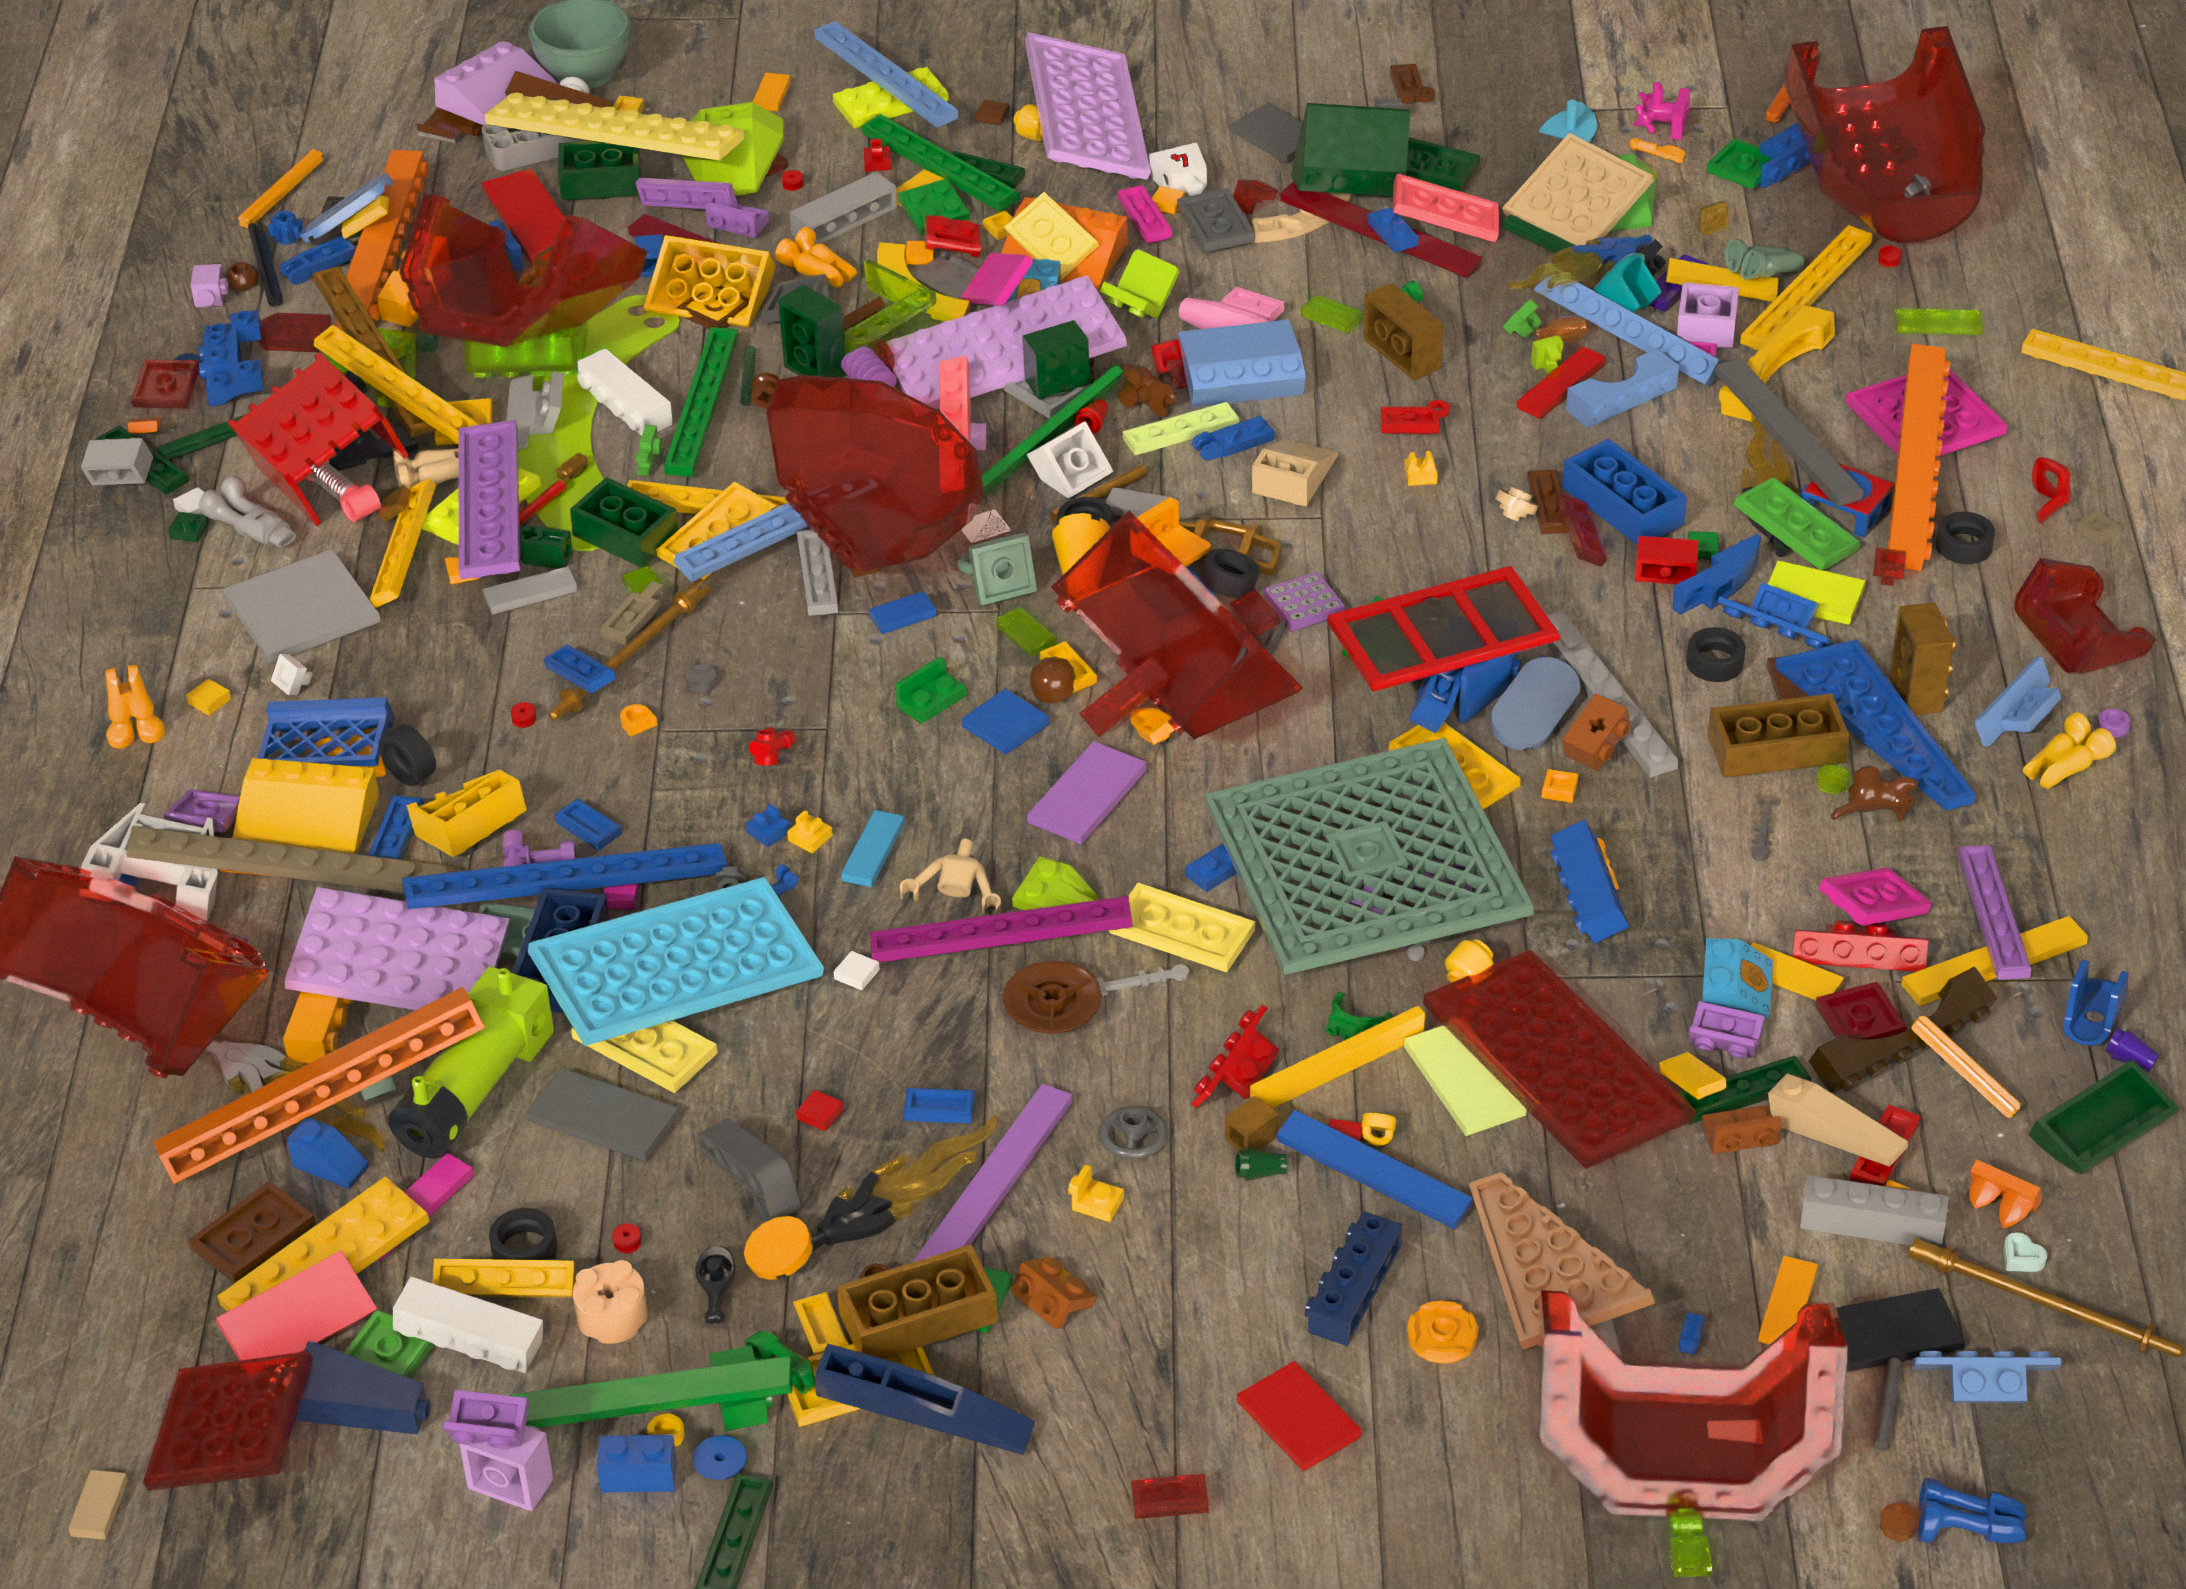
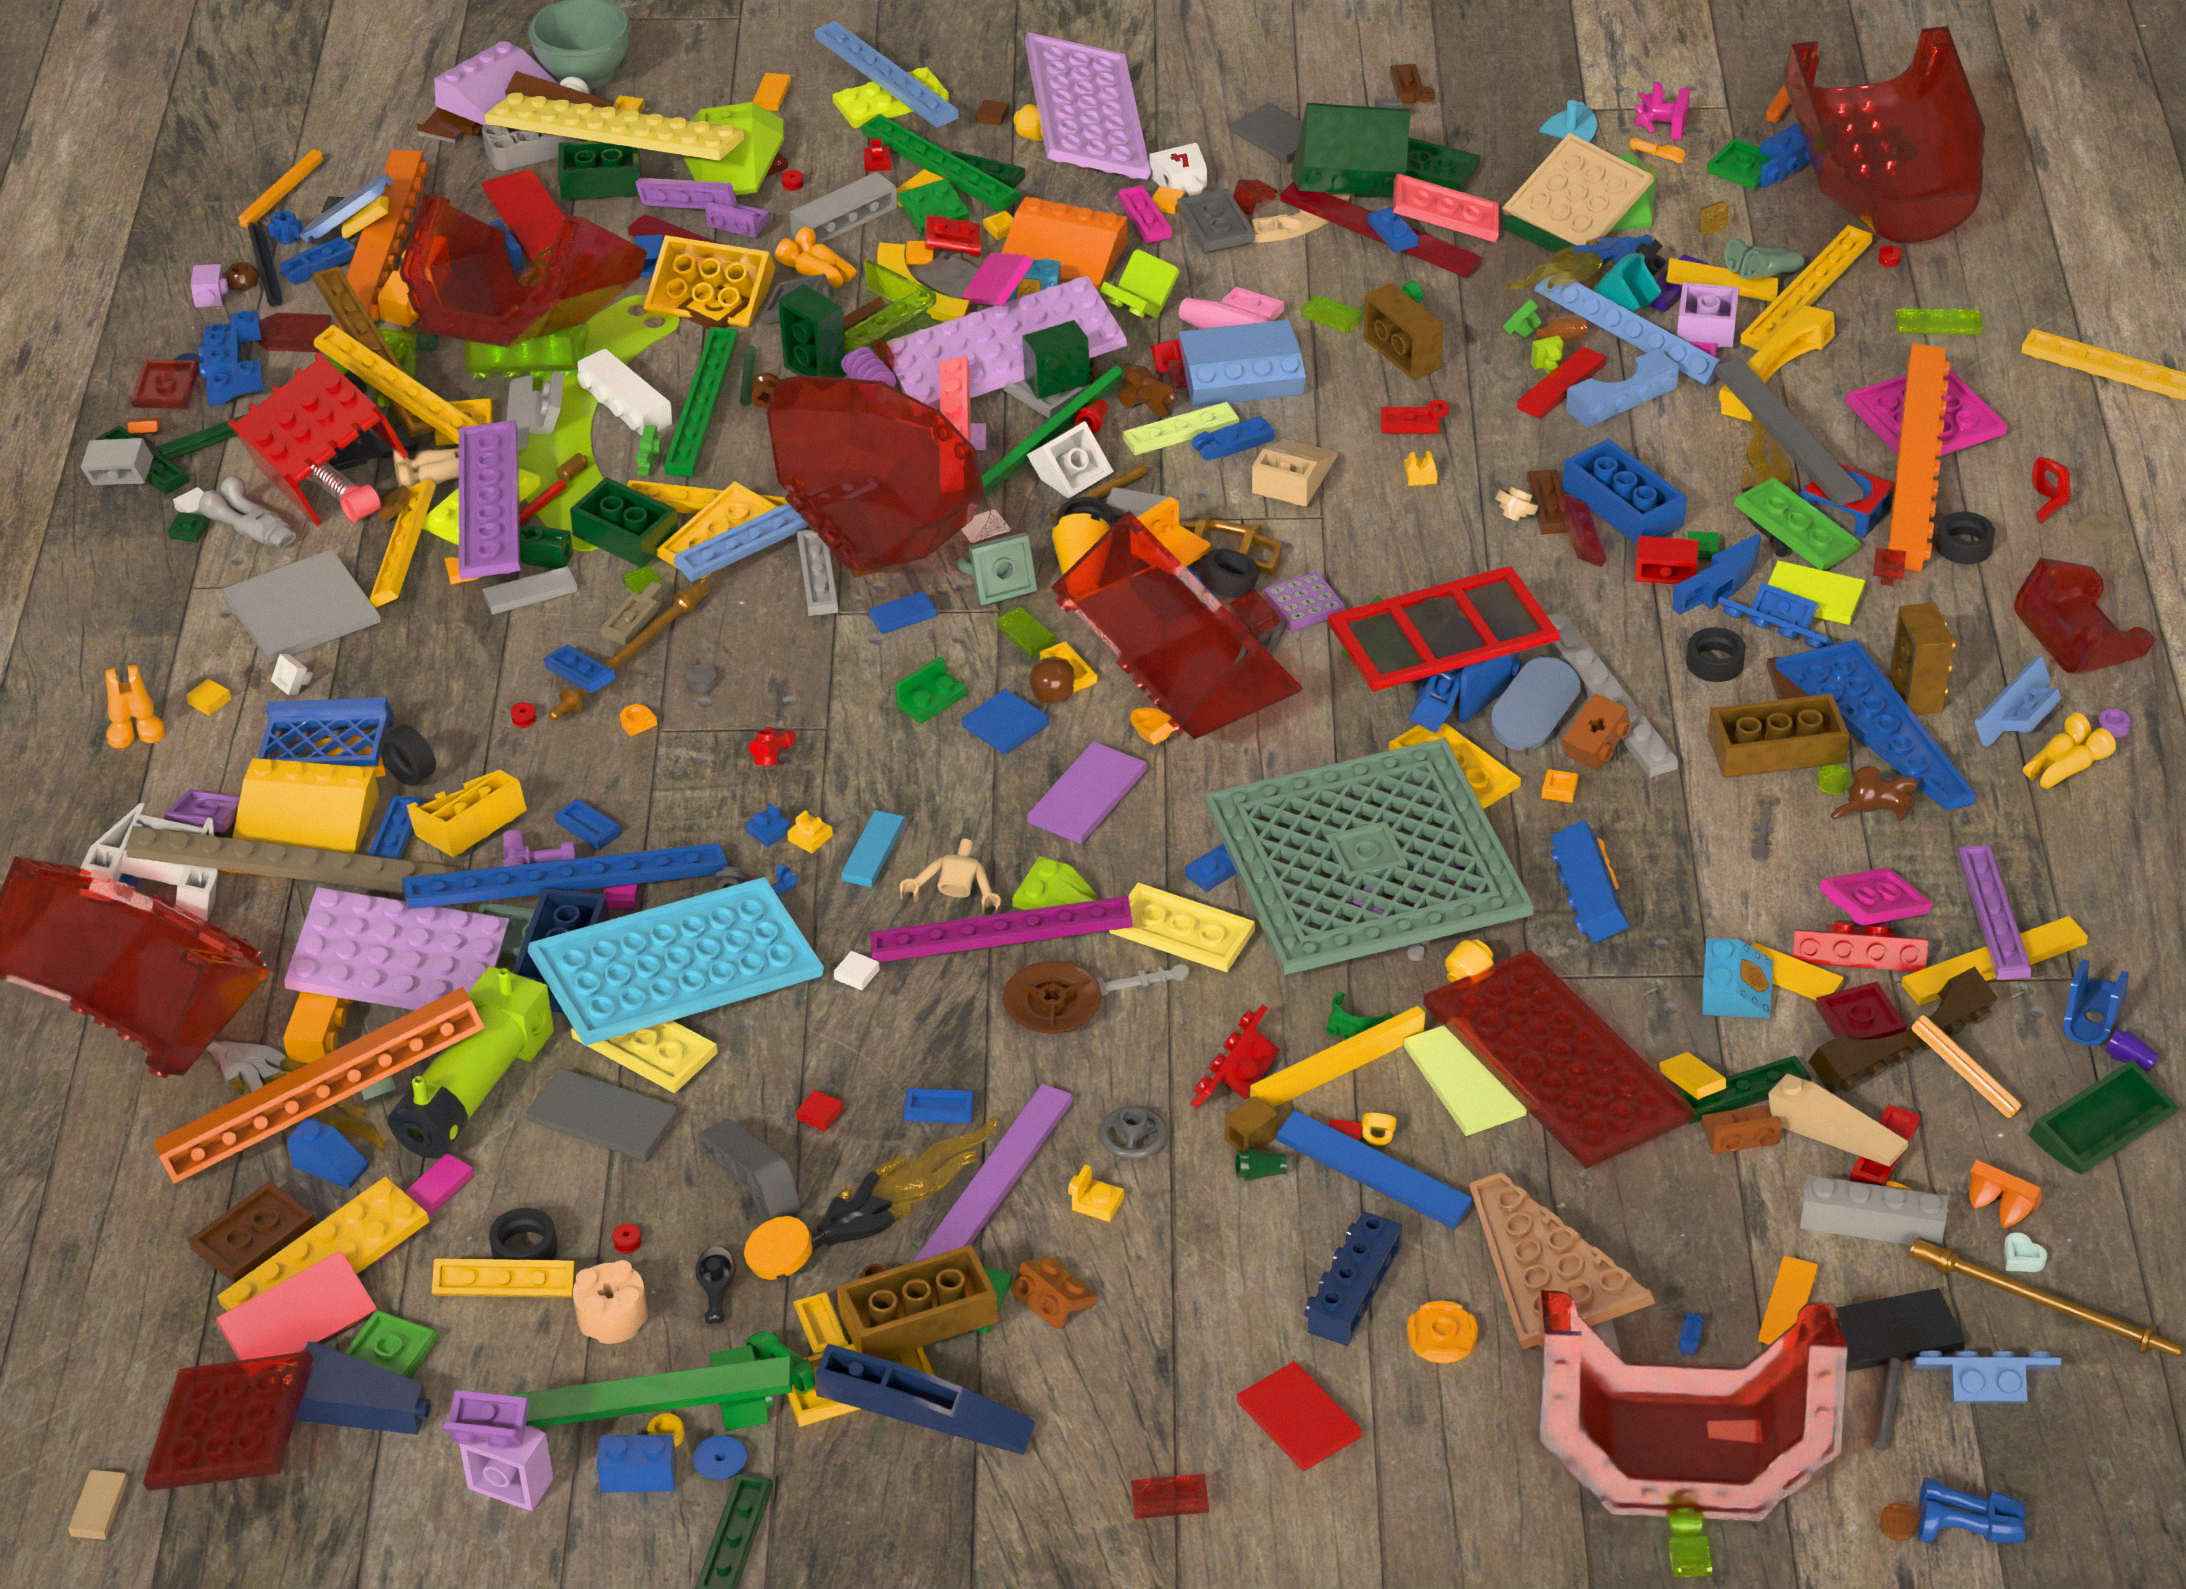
(467, 1325): white brick -> none
(1051, 234): light yellow tile -> none
(1125, 696): clear red tile -> none
(1726, 1030): medium lavender bracket -> none
(1920, 186): dark grey plate -> none

